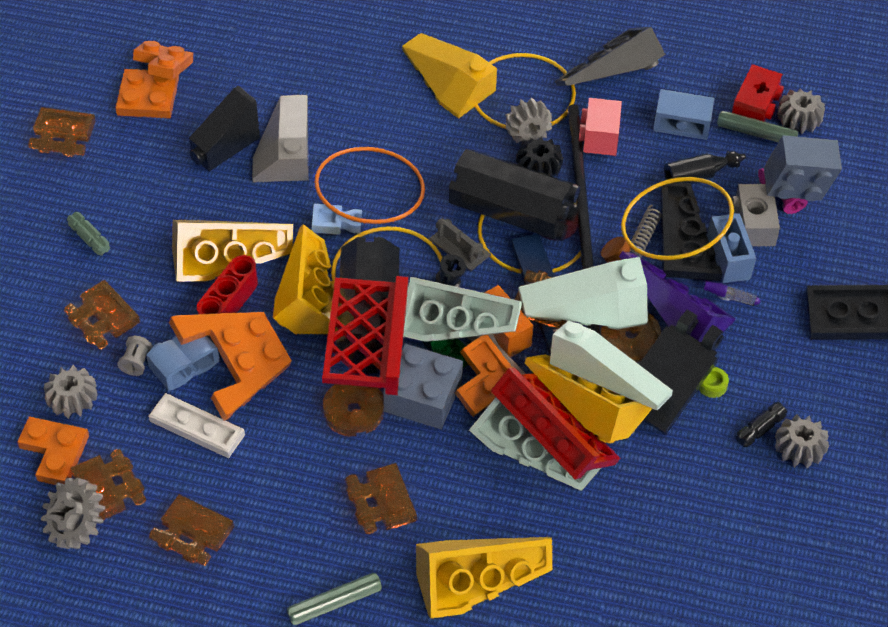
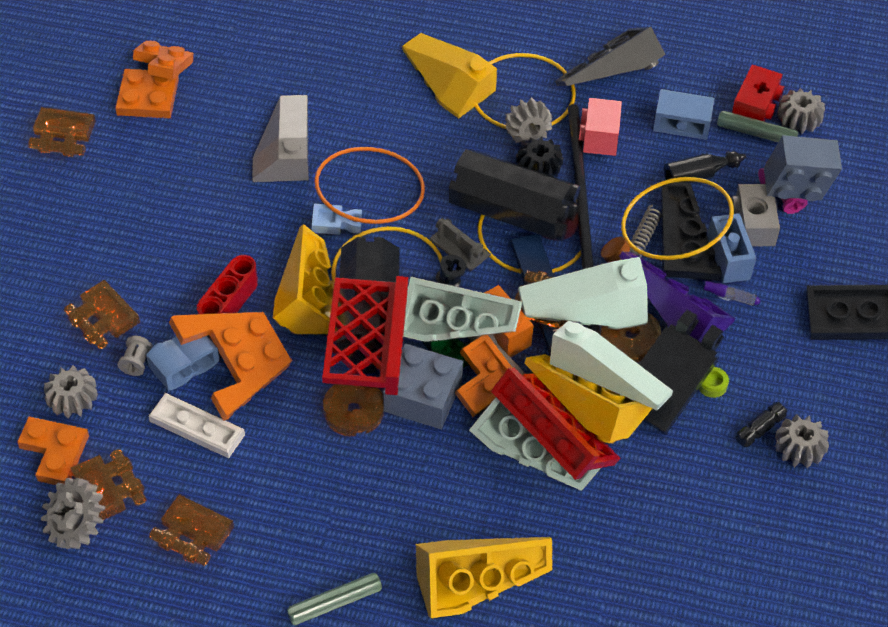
(88, 233): sand green axle -> none
(206, 247): yellow wedge -> none
(226, 130): black slope -> none
(389, 494): clear orange plate -> none

